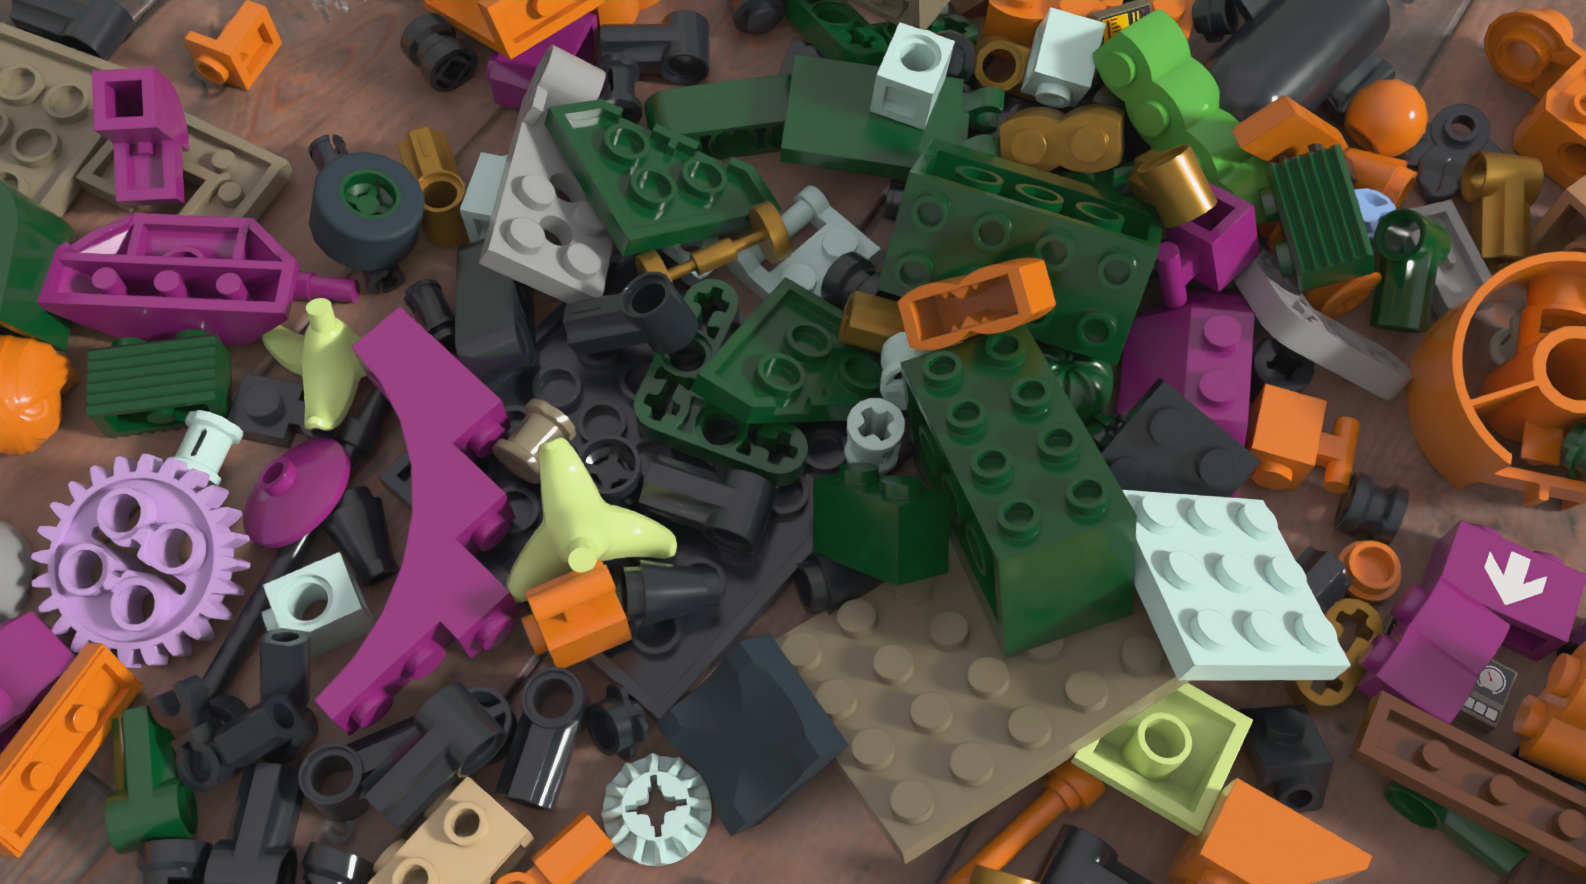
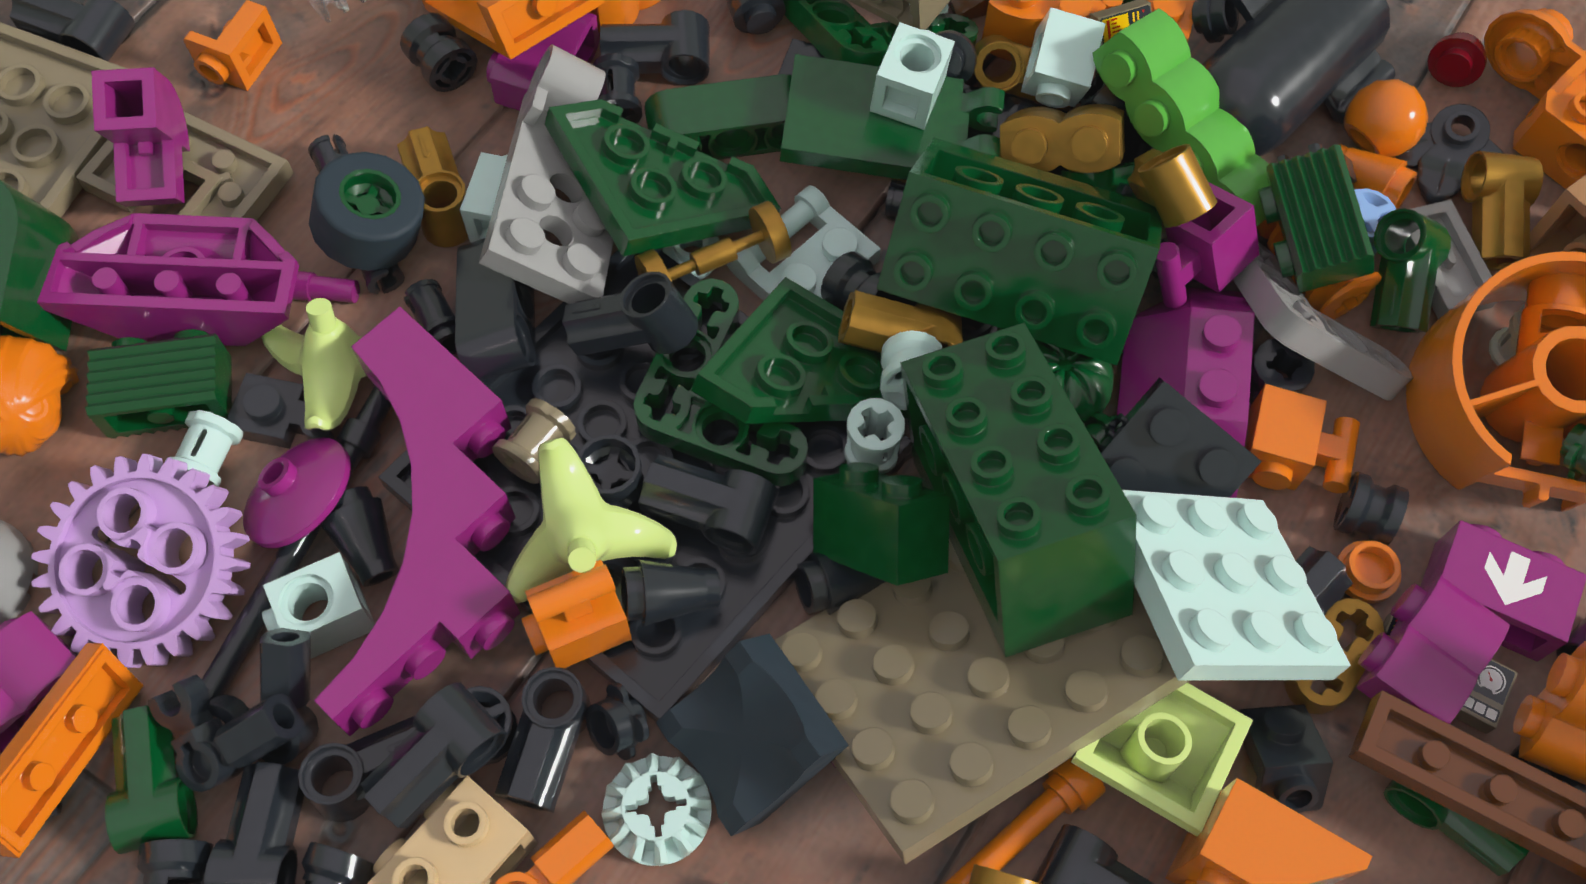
(976, 303): orange brick -> none
(1284, 129): orange tile -> none
(1457, 59): none -> dark red plate

